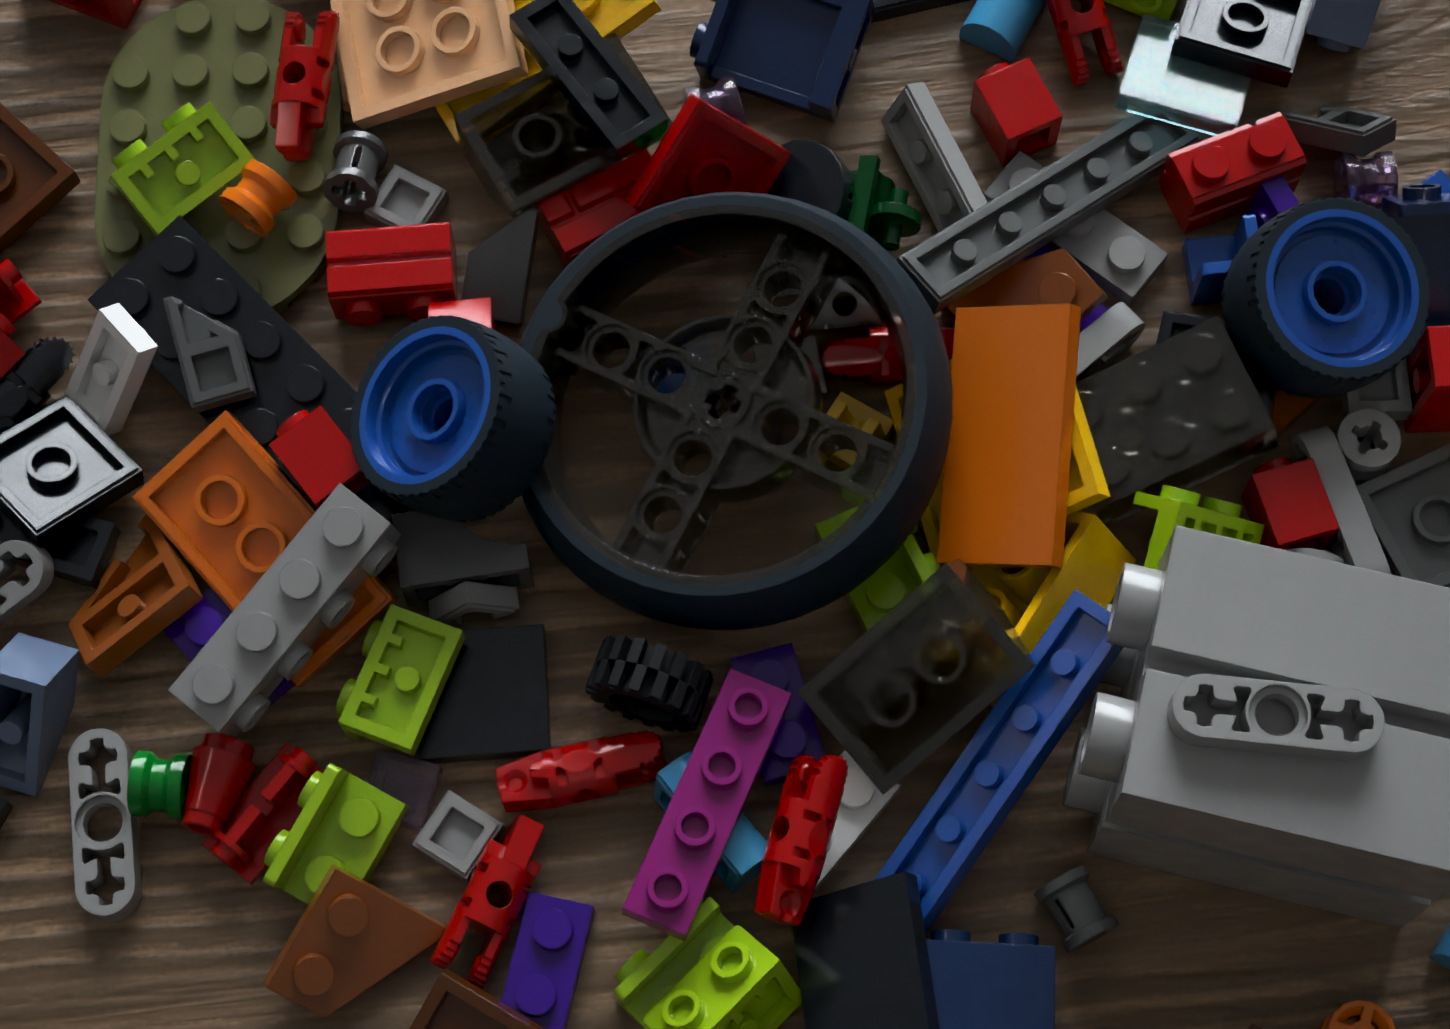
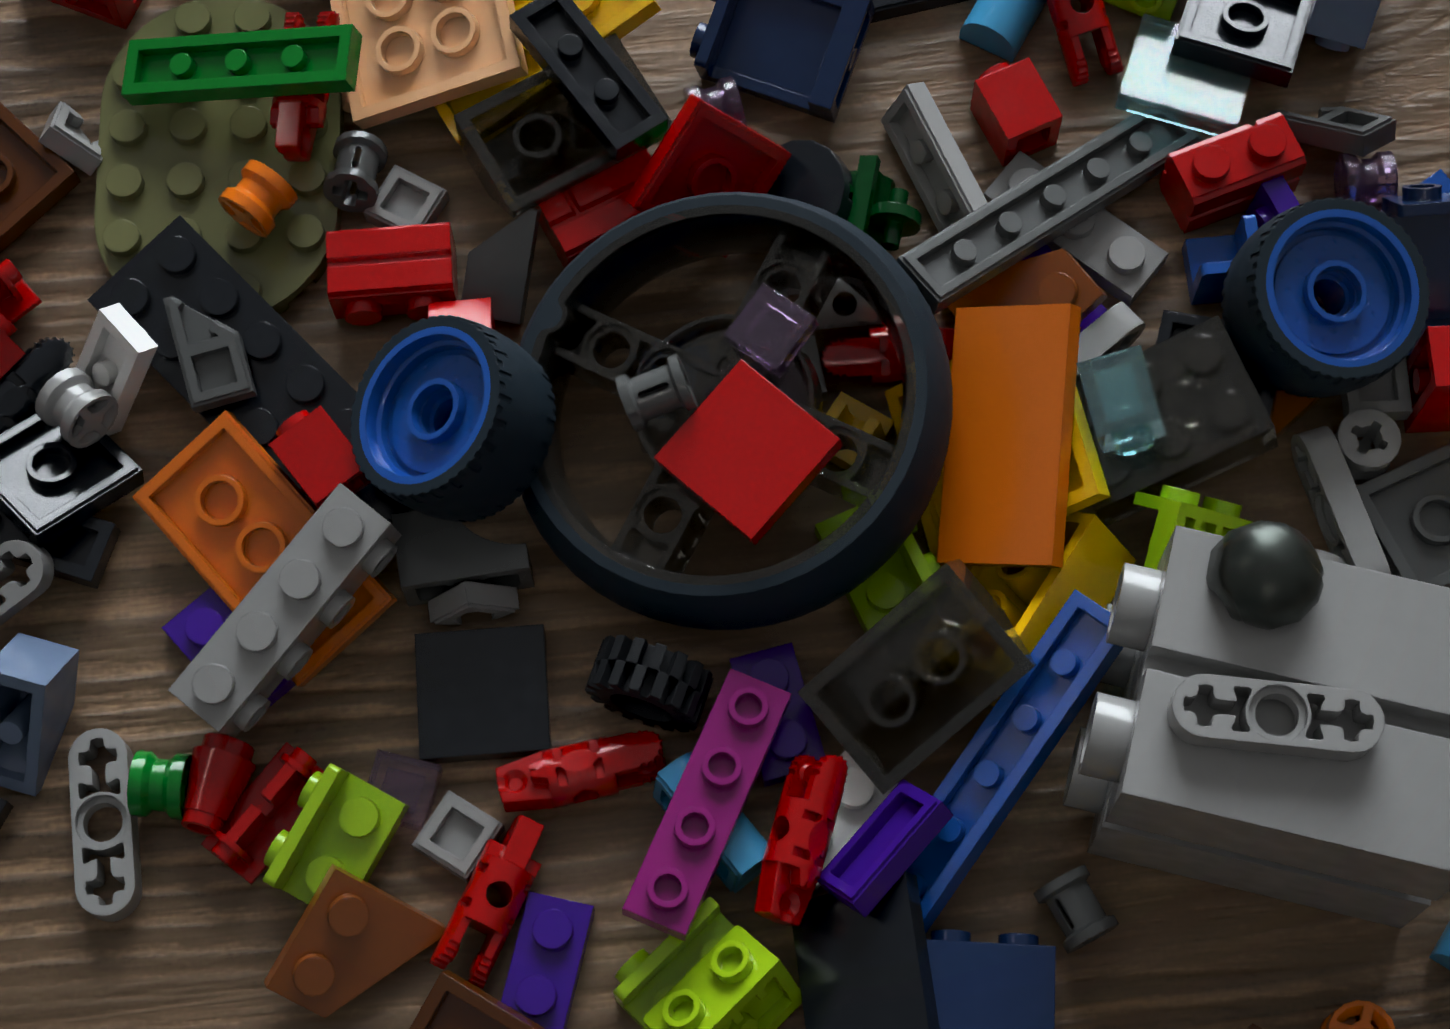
(66, 139): none -> light grey tile
(76, 407): none -> light grey wheel
(134, 601): dark orange wing -> none
(180, 167): lime bracket -> none
(242, 65): none -> green plate
(399, 679): lime bracket -> none
(656, 392): none -> dark grey bush
(748, 451): none -> red tile
(771, 329): none -> clear purple tile
(884, 847): none -> dark purple tile
(1122, 401): none -> clear light blue brick
(1266, 574): none -> pearl dark grey hair
(1290, 505): red brick -> none

